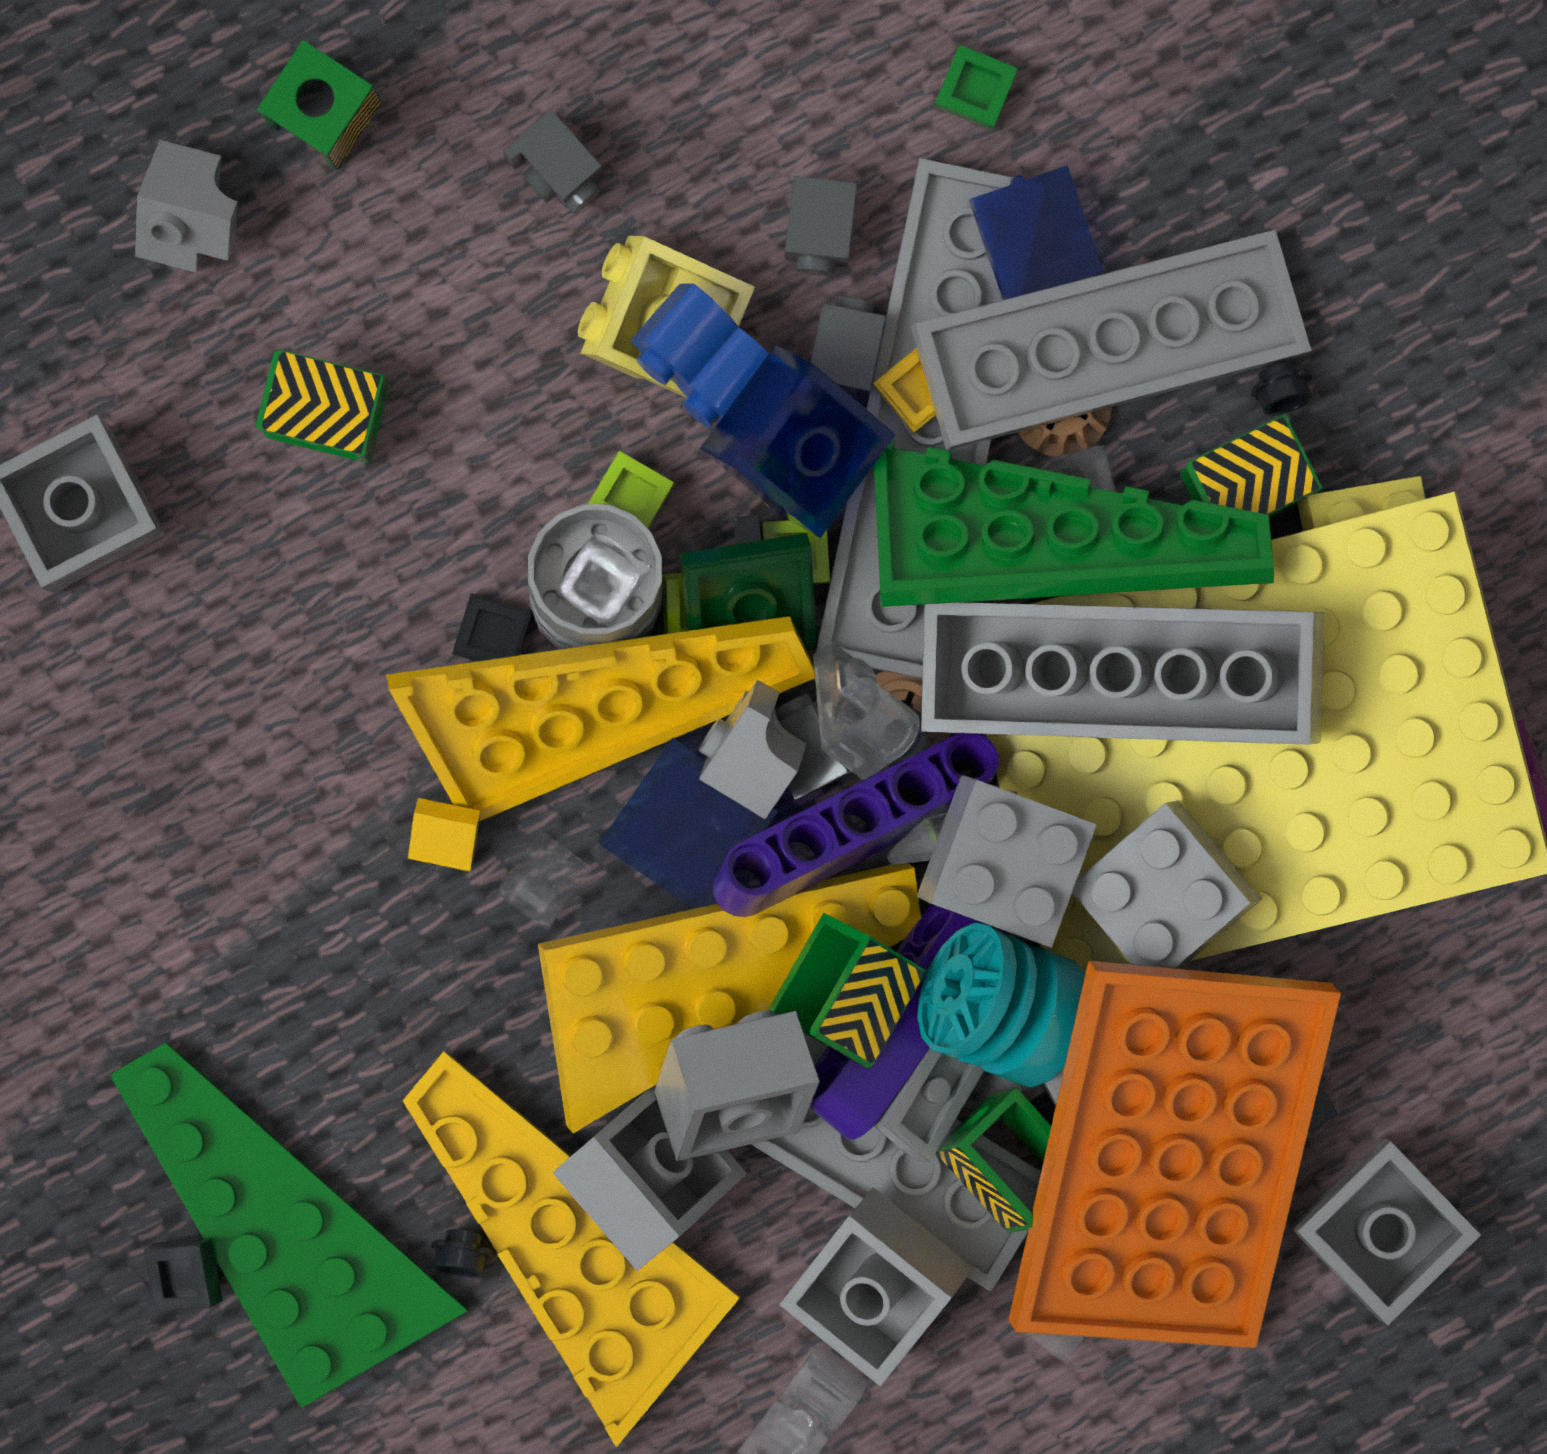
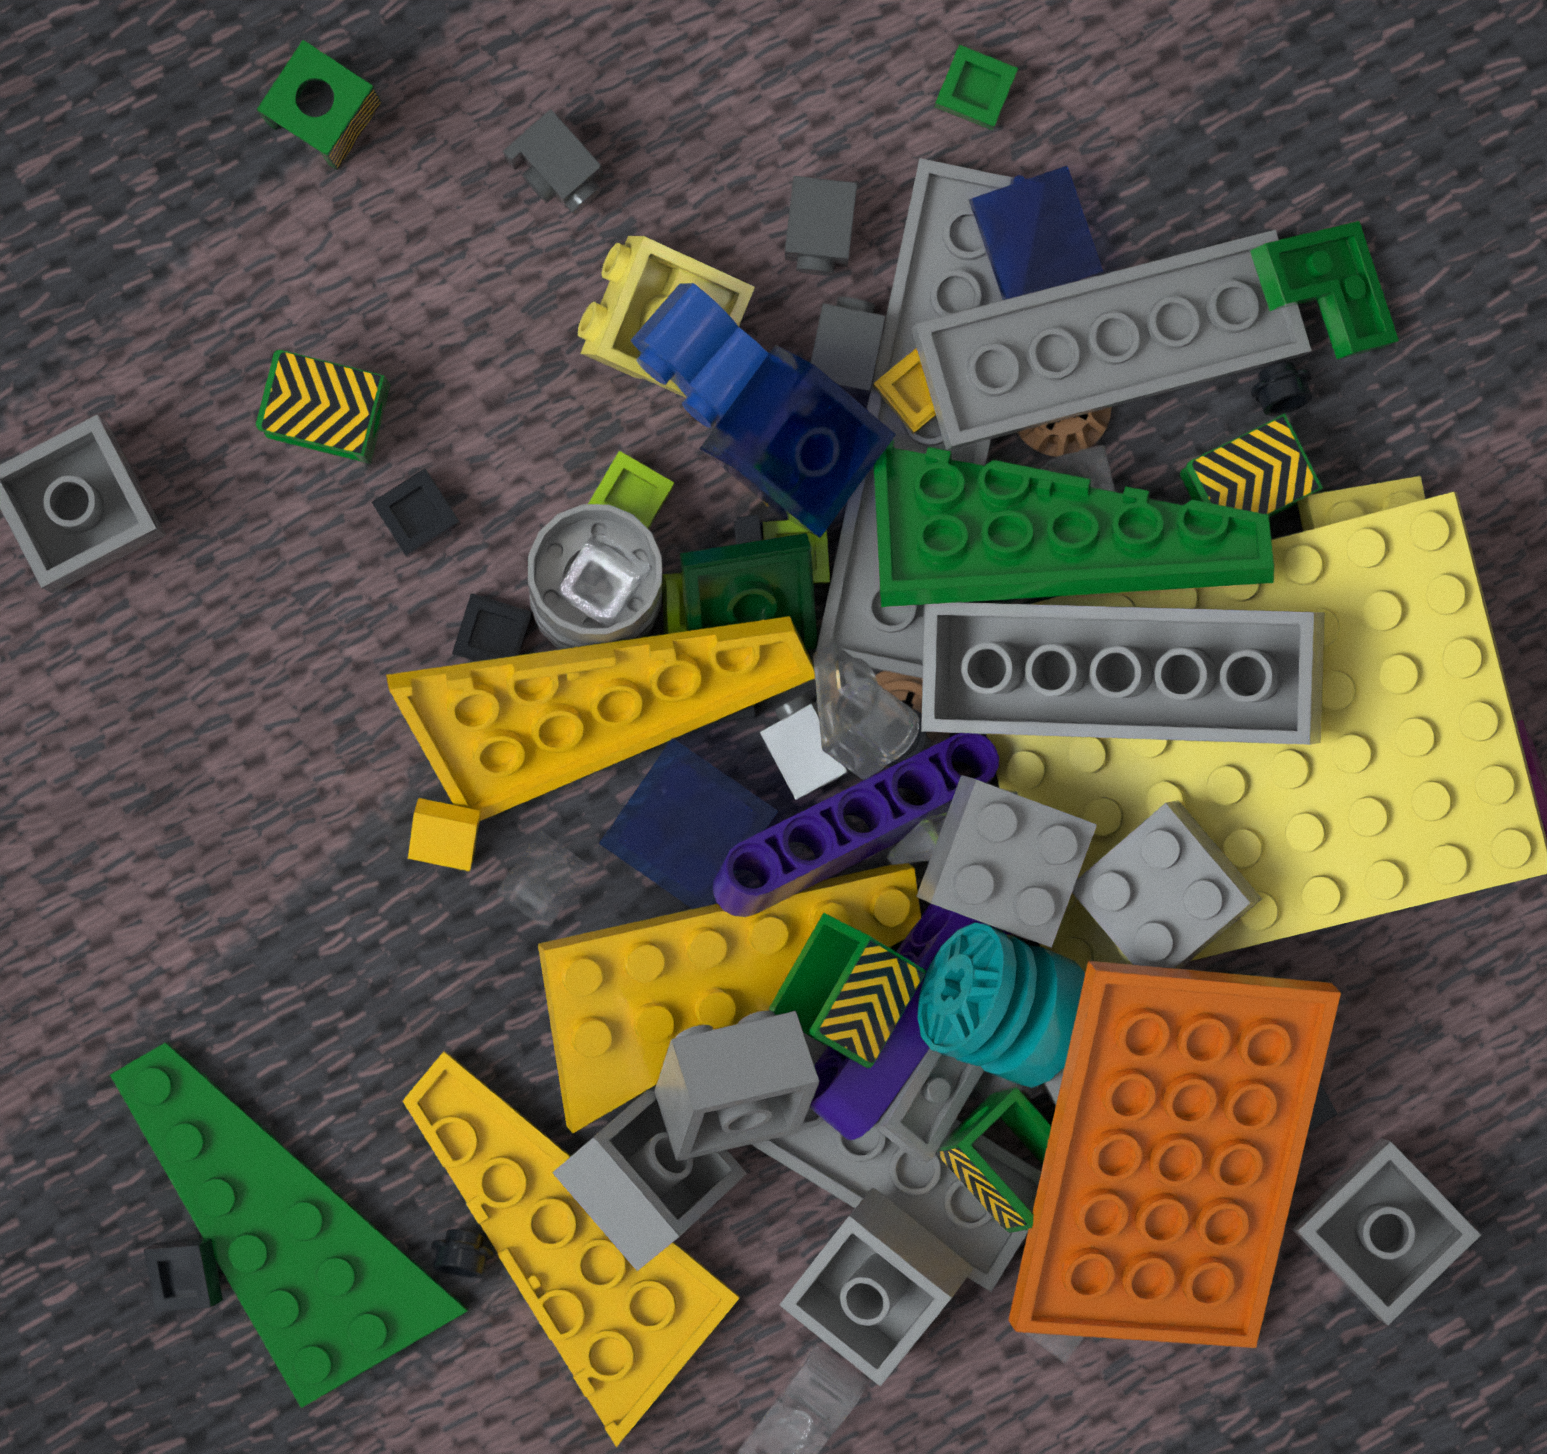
(183, 209): light grey brick -> none
(416, 513): none -> black plate
(751, 752): light grey brick -> none
(1336, 272): none -> green plate

